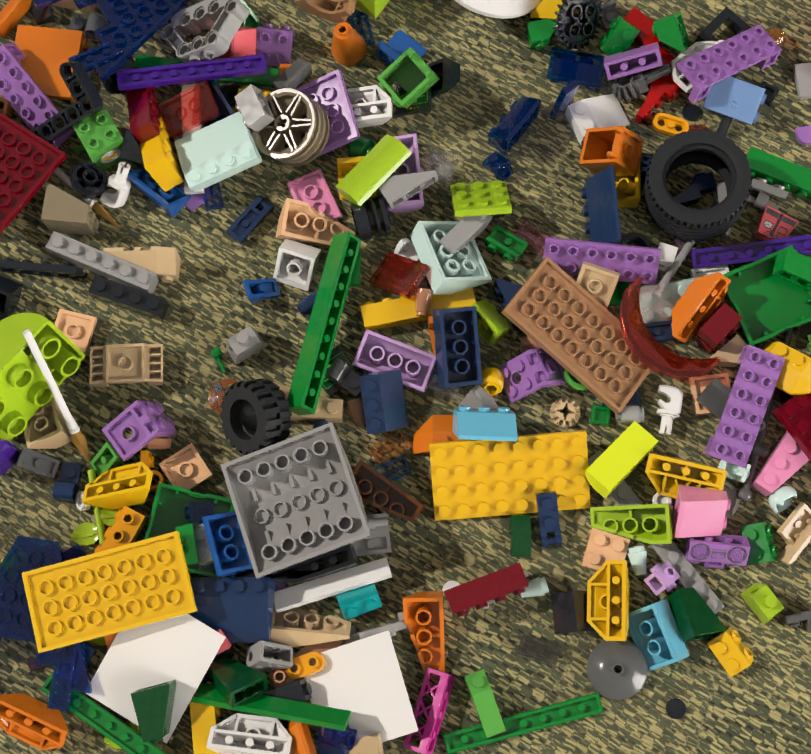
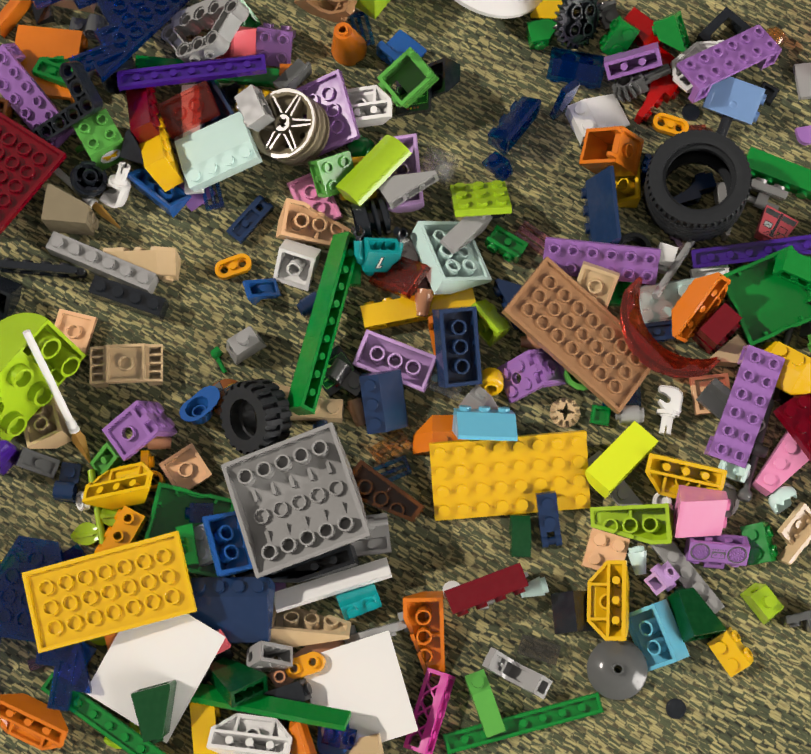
(48, 69): none -> green wing
(200, 406): none -> blue piece
(232, 264): none -> light orange plate
(329, 172): none -> bright green bracket
(378, 253): none -> teal torso
(516, 673): none -> light grey arch

